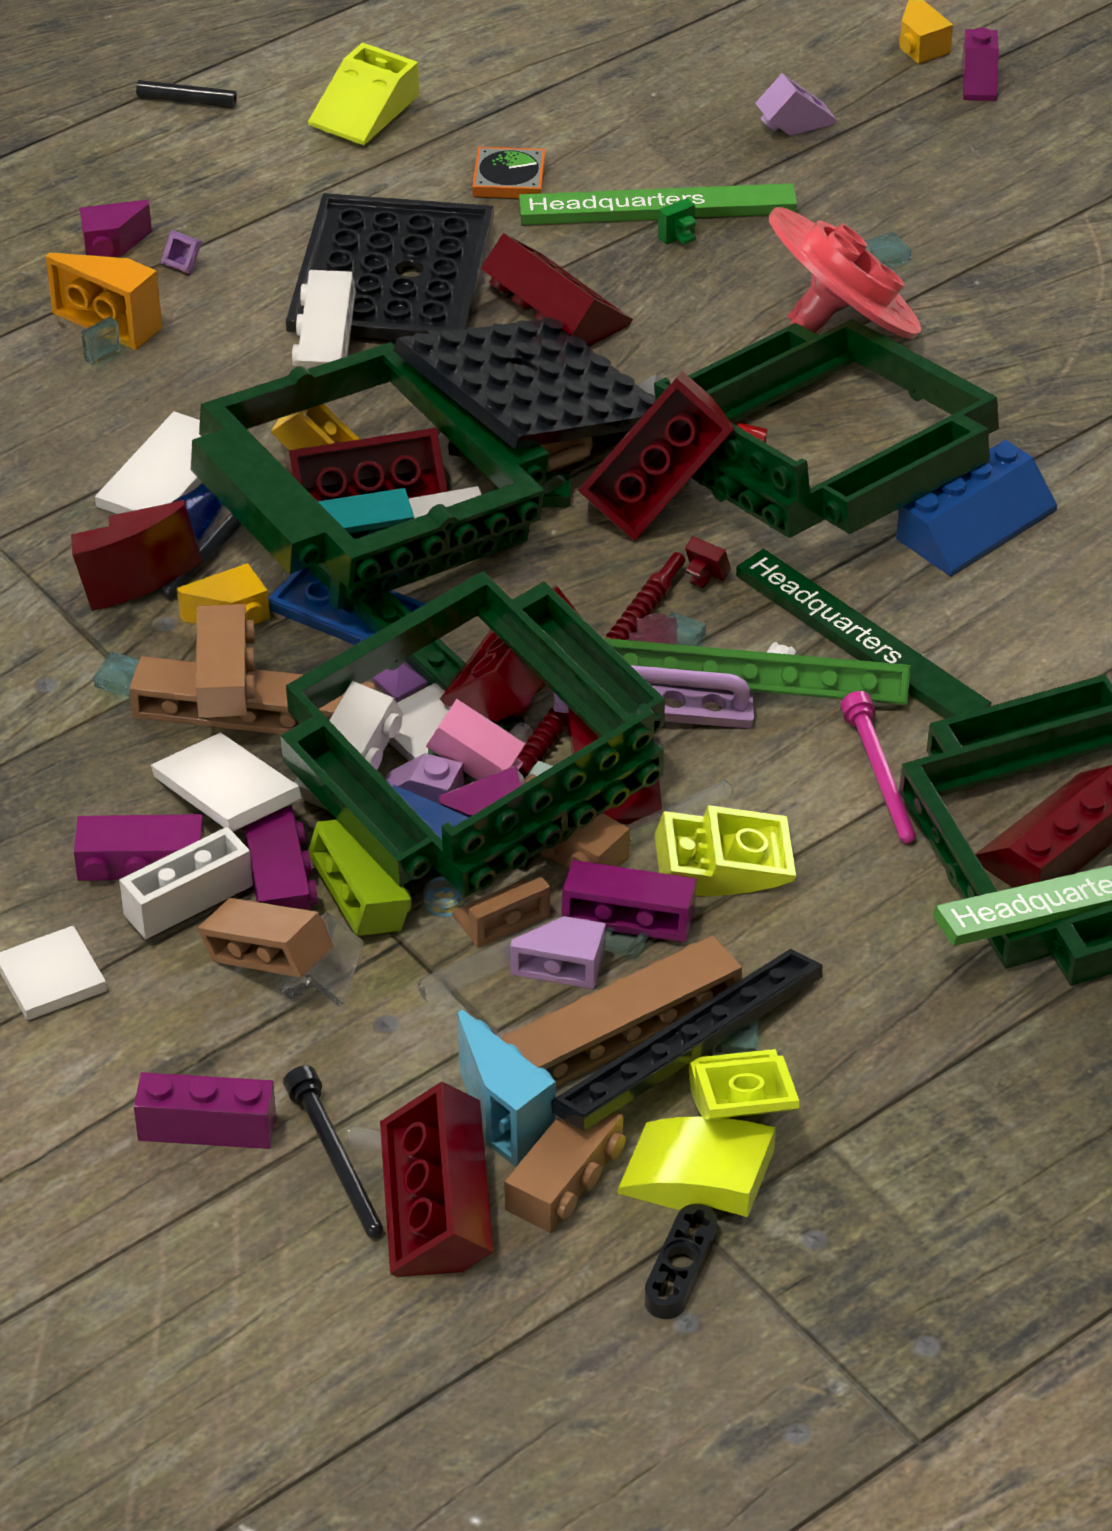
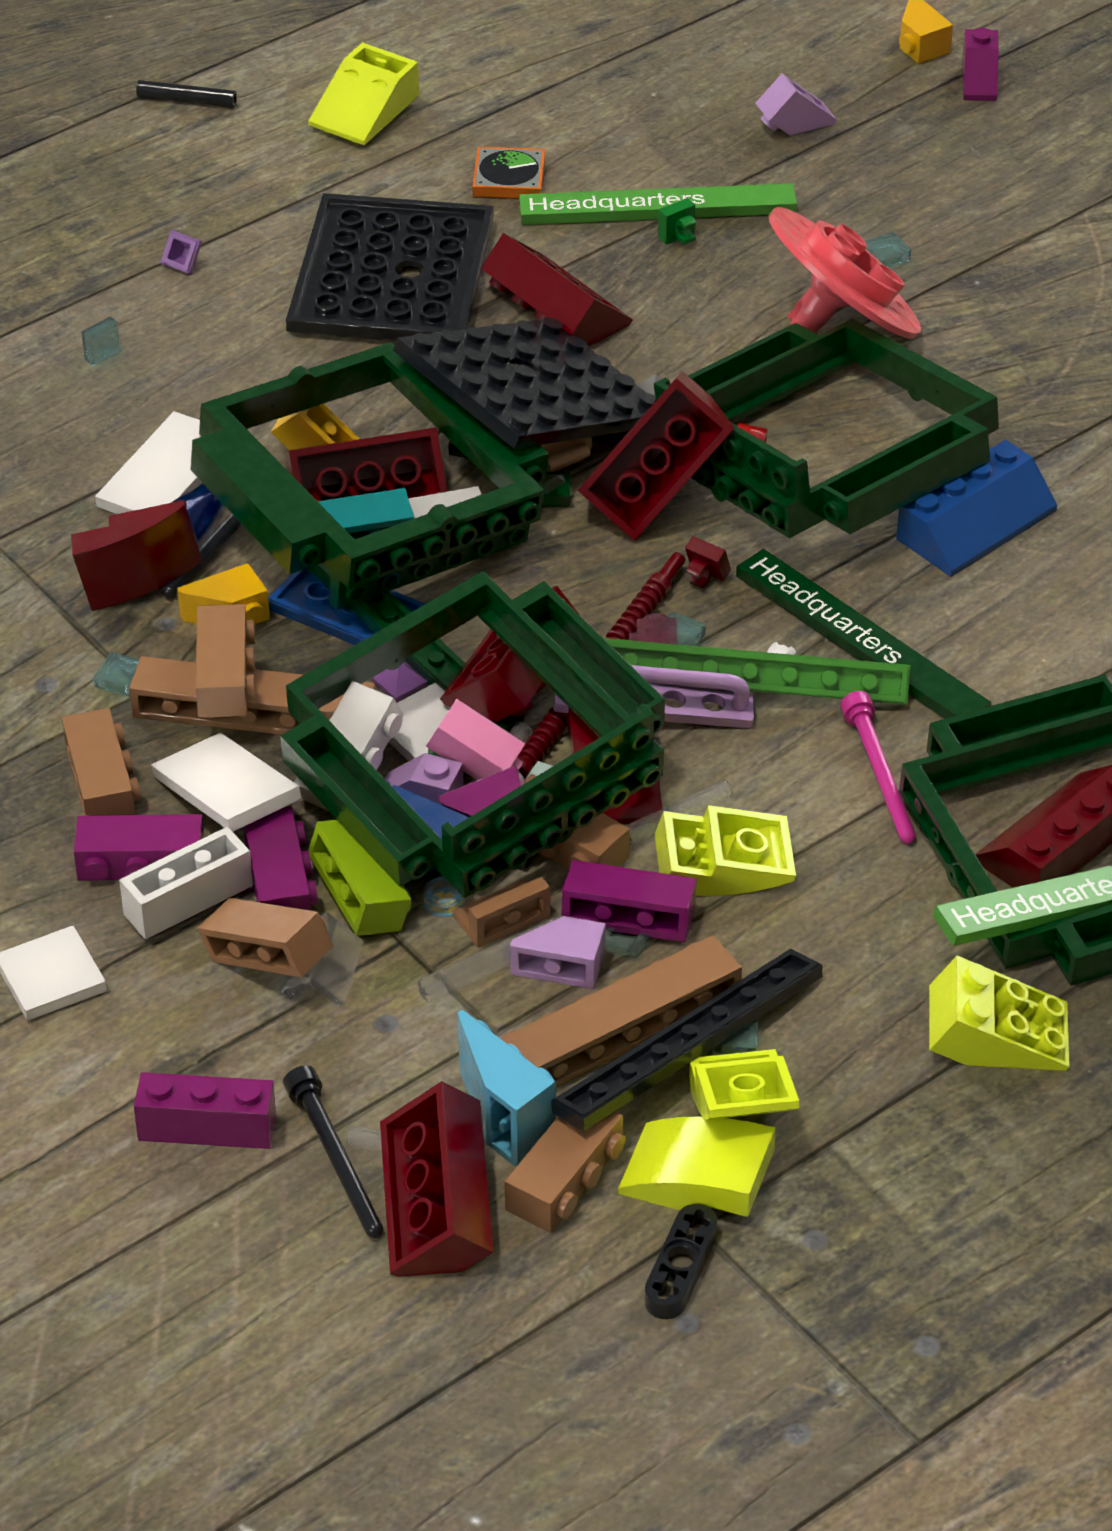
(99, 287): light orange slope -> none
(99, 764): none -> medium nougat brick
(115, 227): magenta slope -> none
(326, 318): white brick -> none
(996, 1020): none -> neon yellow slope

